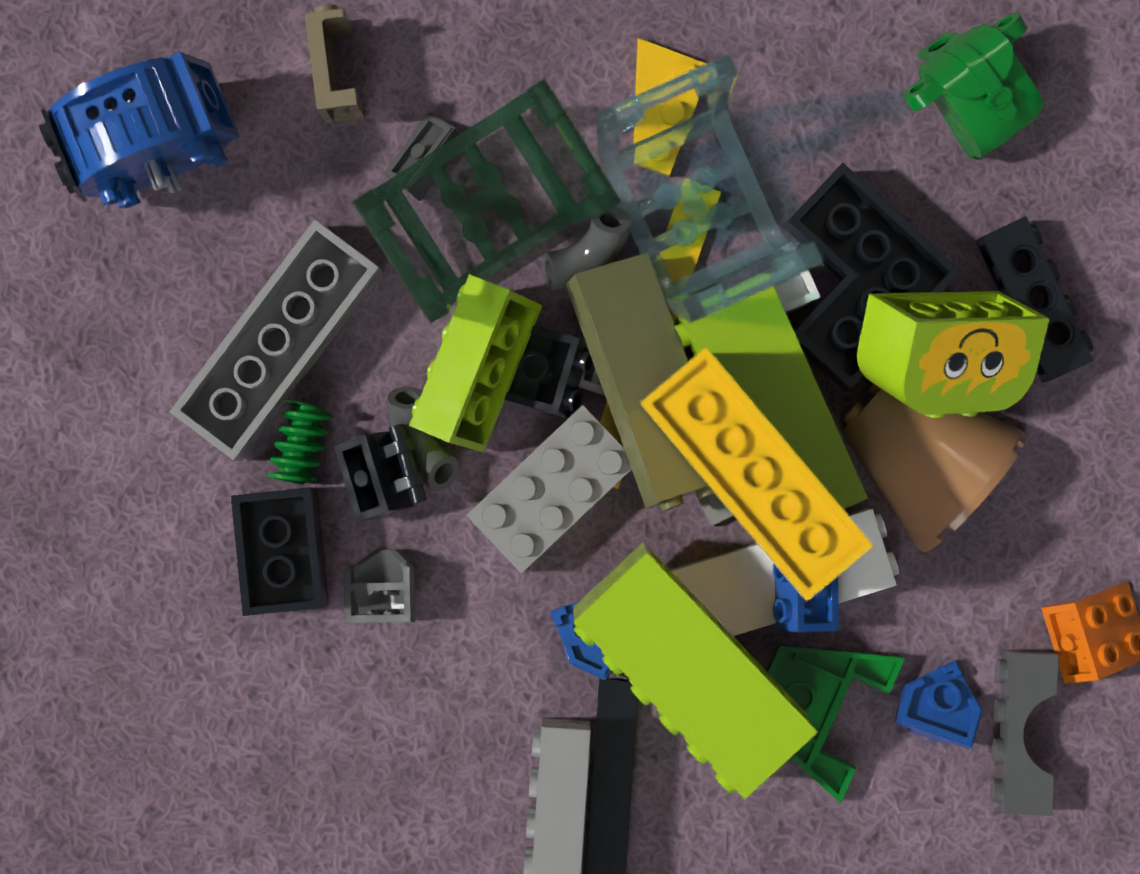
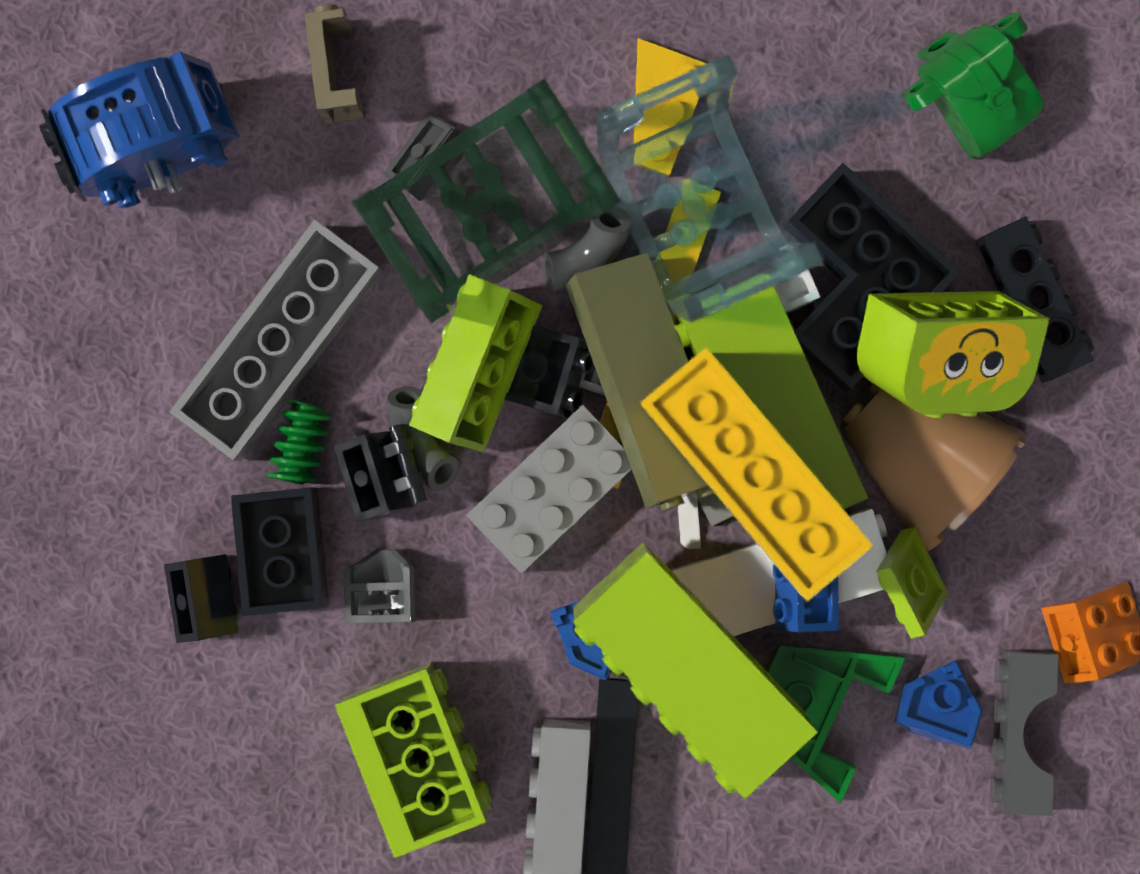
(201, 598): none -> black brick
(397, 779): none -> lime brick
(689, 522): none -> white sticker
(912, 582): none -> lime plate

